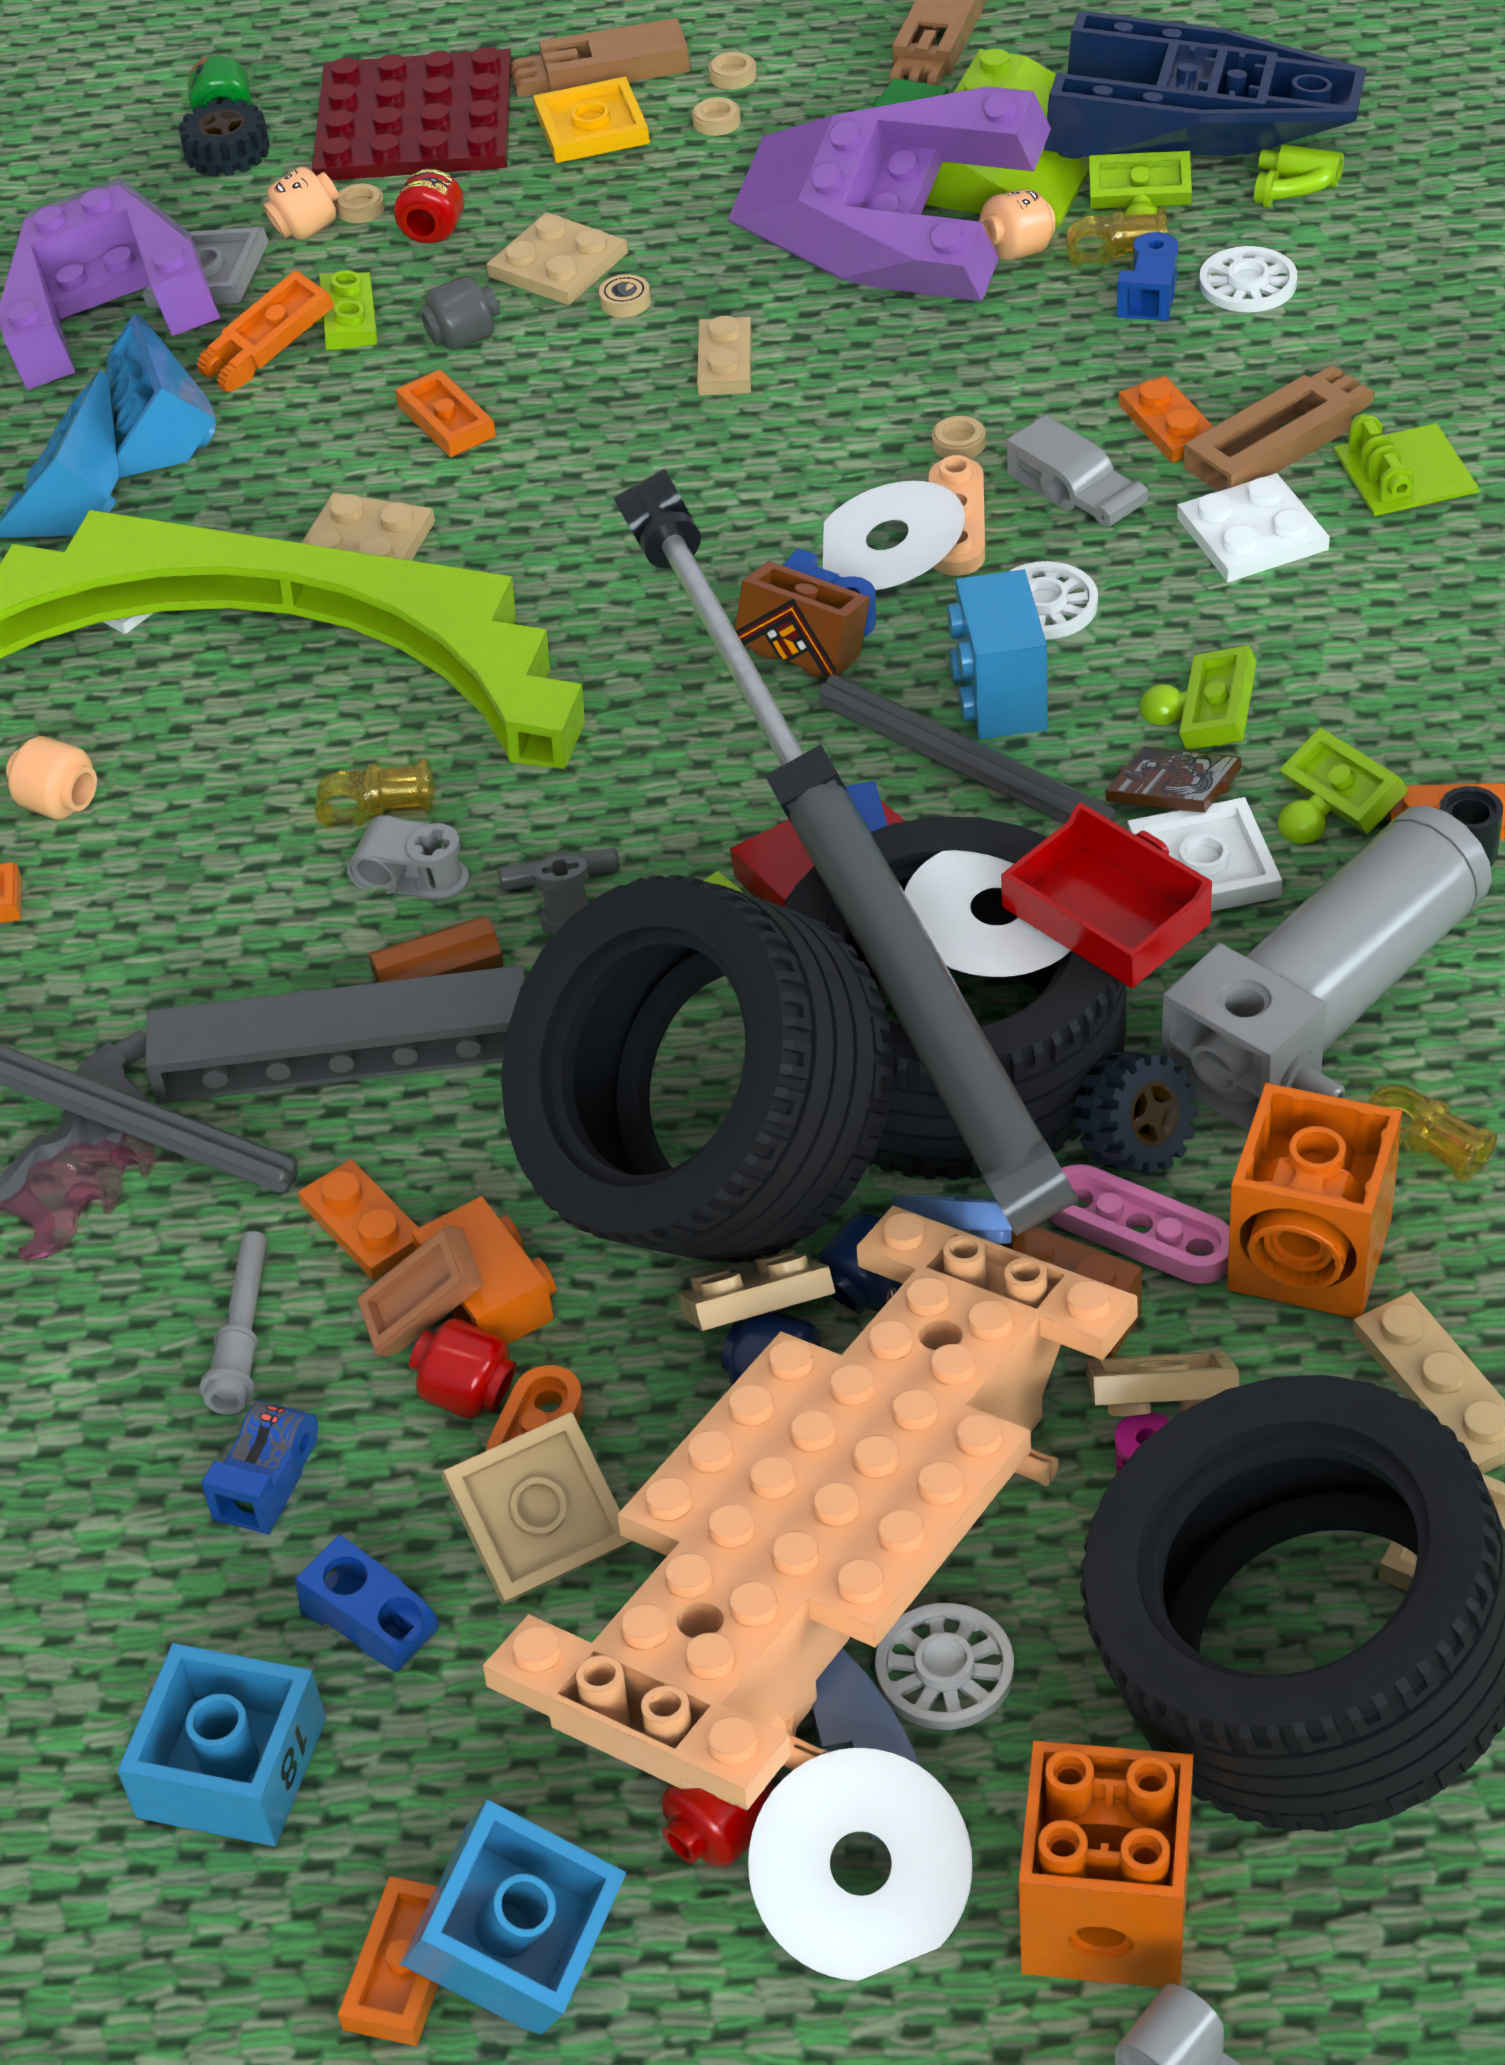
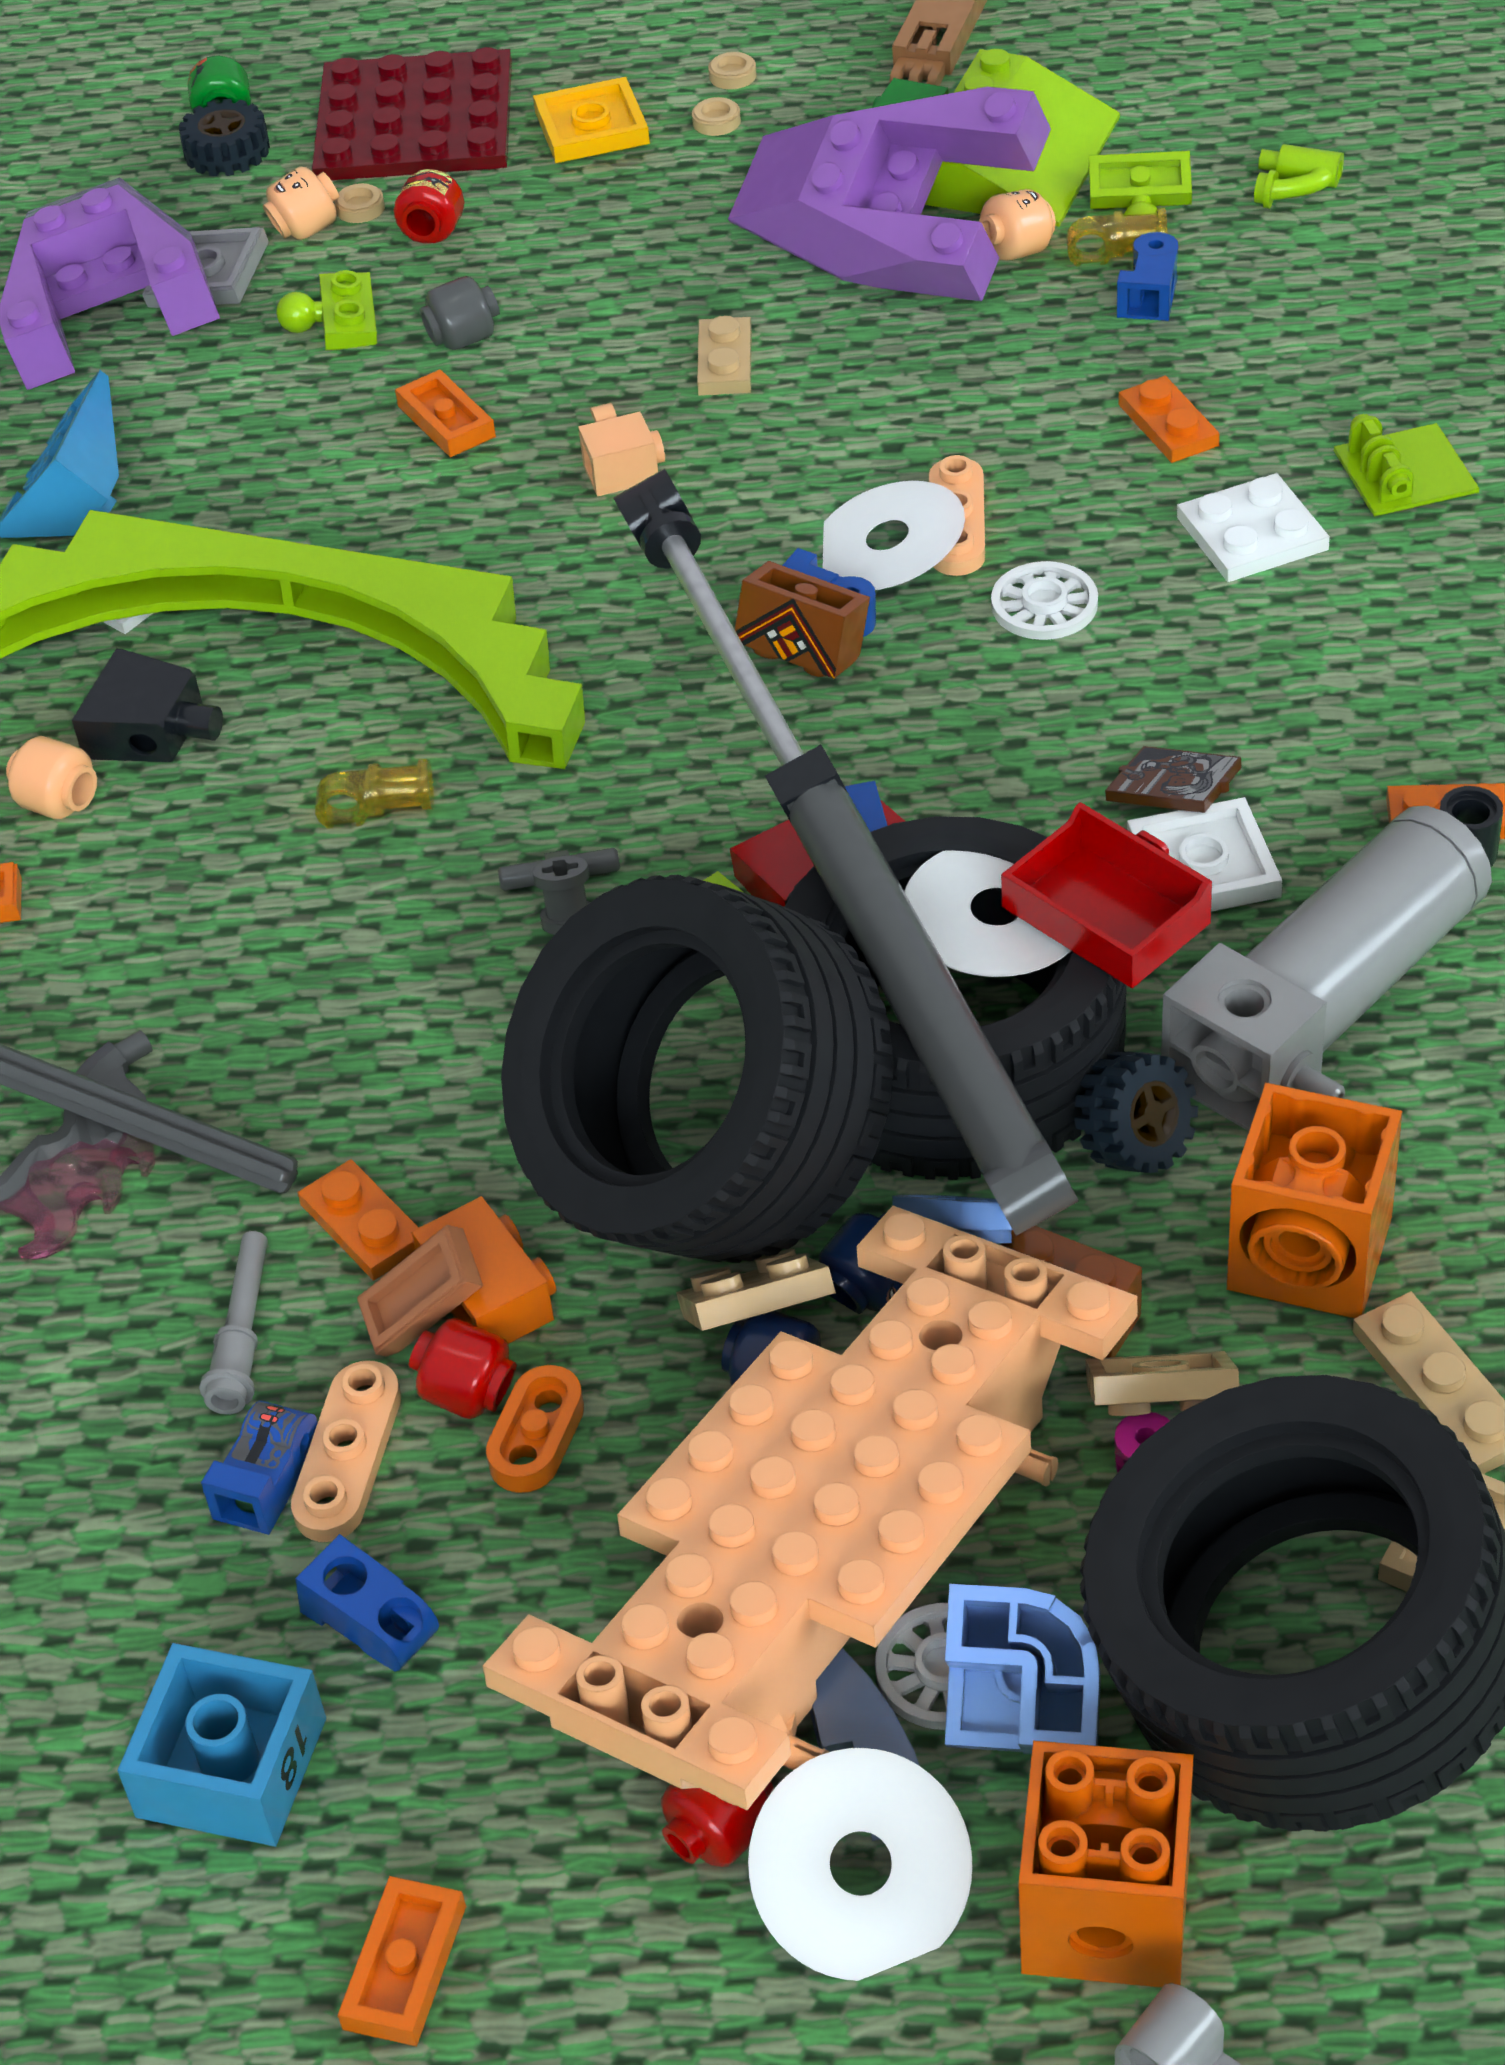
(143, 711): none -> black torso
(154, 402): dark azure wedge -> none
(264, 331): orange hinge -> none
(330, 1035): dark grey brick -> none
(348, 1470): none -> light nougat plate
(371, 526): tan plate -> none
(404, 854): light grey piece -> none
(442, 952): dark orange axle -> none
(513, 1918): dark azure brick -> none
(536, 1507): tan plate -> none
(557, 258): tan plate -> none
(603, 55): medium nougat hinge -> none
(619, 450): none -> light nougat brick
(624, 295): tan tile -> none
(955, 750): dark grey axle -> none
(958, 437): tan tile -> none
(999, 655): dark azure brick -> none
(1018, 1671): none -> light blue brick
(1071, 472): light grey piece -> none
(1173, 1225): bright pink plate -> none
(1191, 90): dark blue wedge -> none
(1215, 702): lime plate -> none
(1250, 276): white wheel -> none
(1251, 446): medium nougat hinge -> none
(1335, 781): lime plate -> none
(1438, 1131): clear yellow connector -> none

